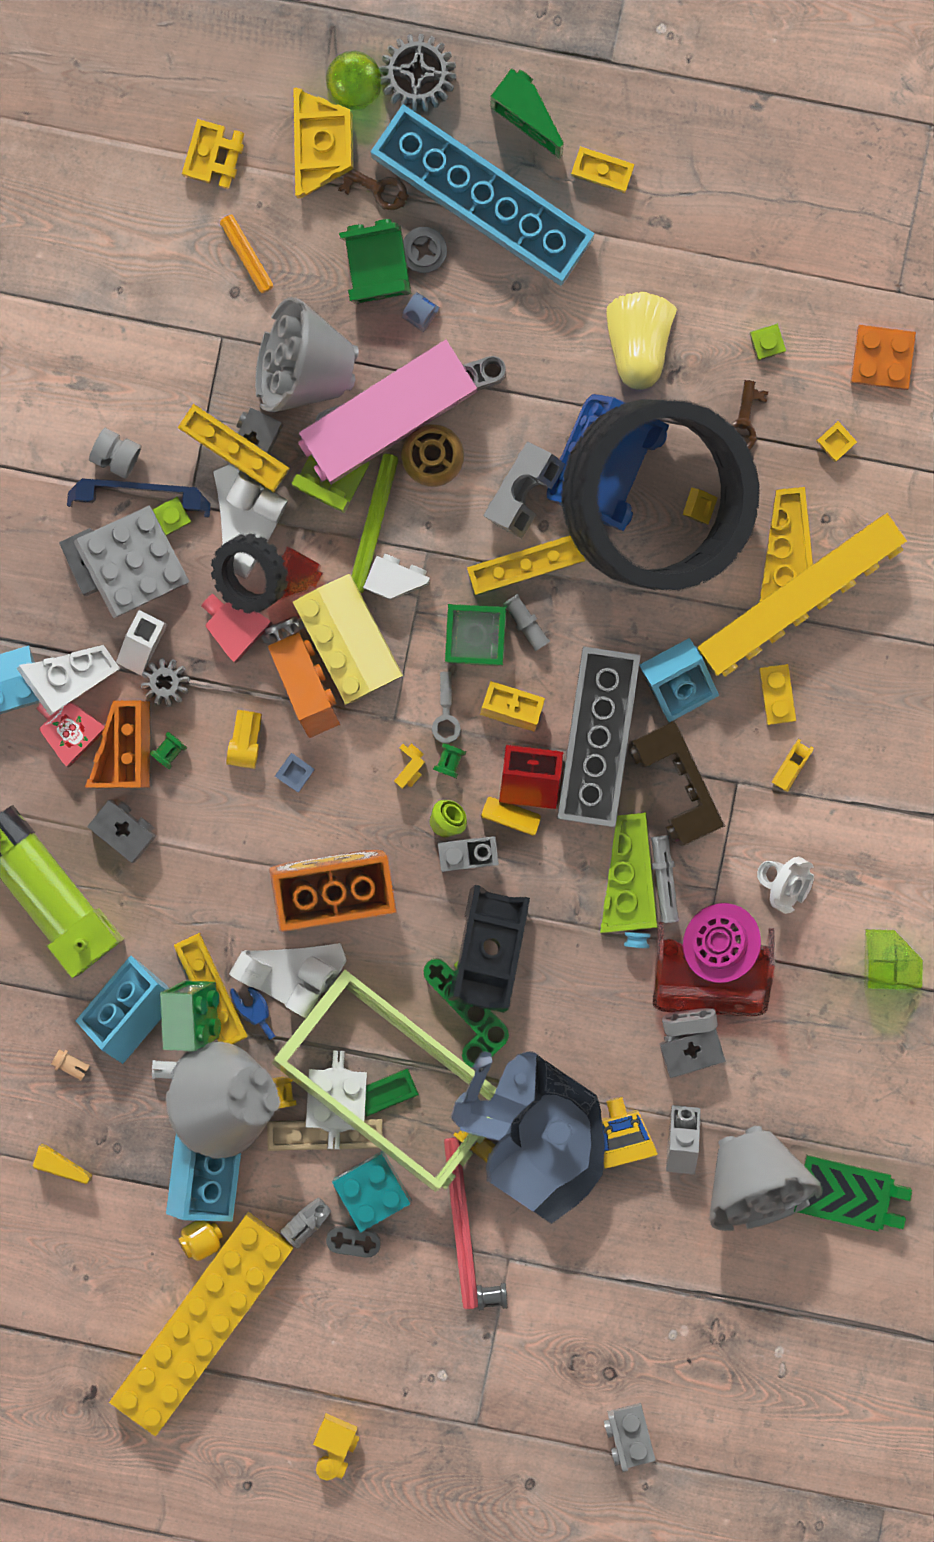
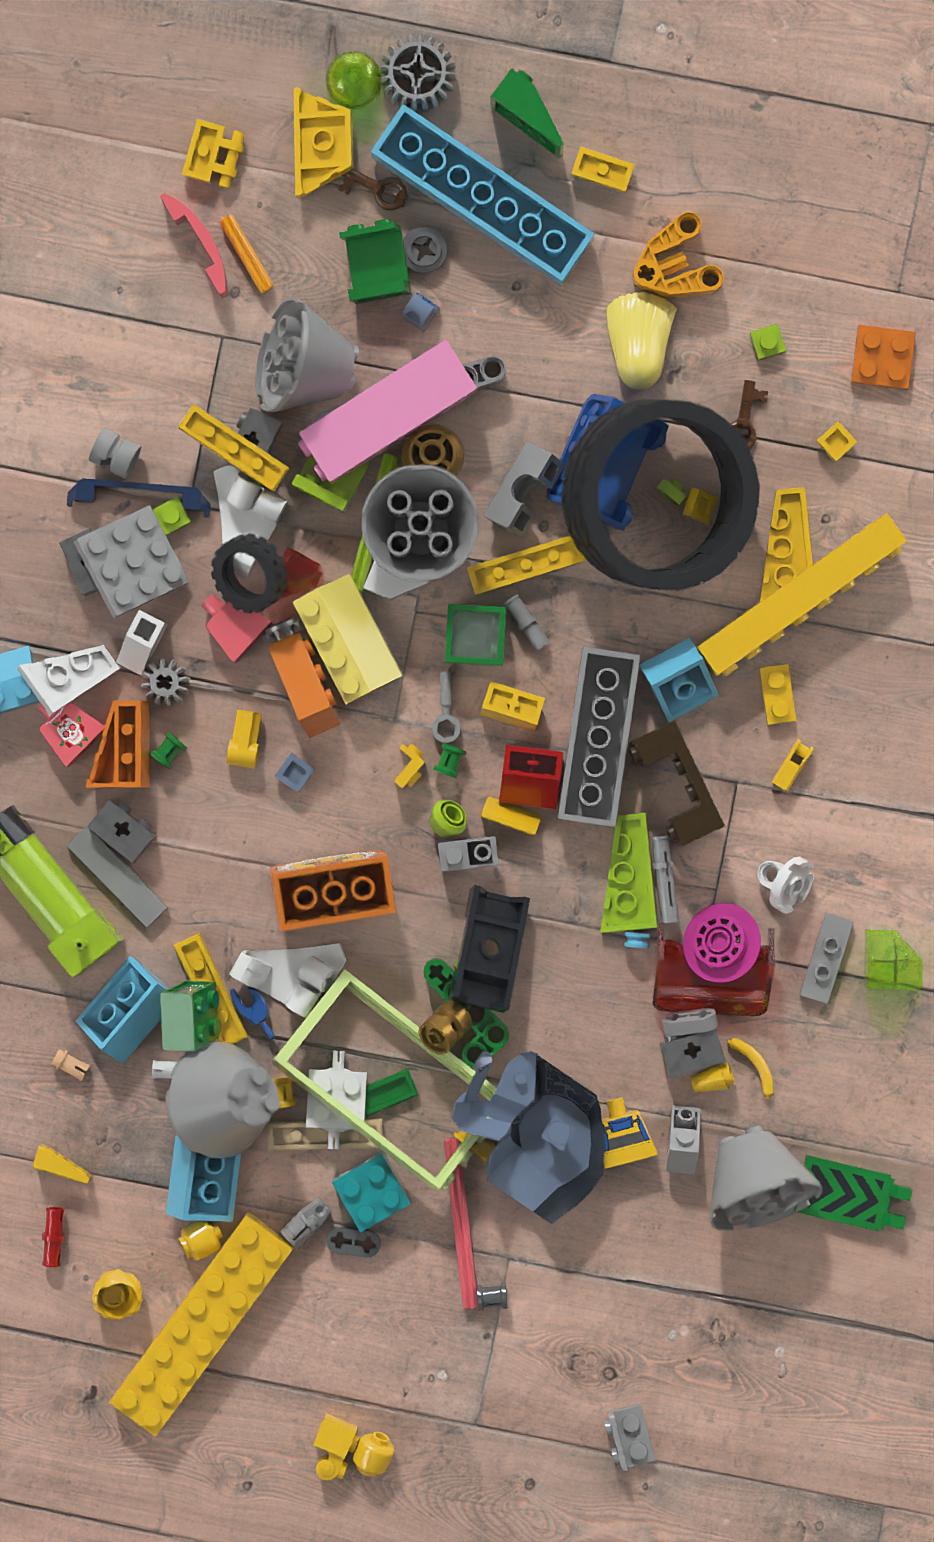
(53, 1237): none -> red pin
(117, 876): none -> light grey tile
(117, 1295): none -> yellow hair
(182, 213): none -> coral slope
(373, 1454): none -> yellow head
(419, 495): none -> light grey cone
(445, 1027): none -> pearl gold wheel
(672, 491): none -> lime plate
(683, 285): none -> light orange connector
(713, 1079): none -> yellow cone
(759, 1063): none -> yellow piece
(826, 958): none -> light grey plate

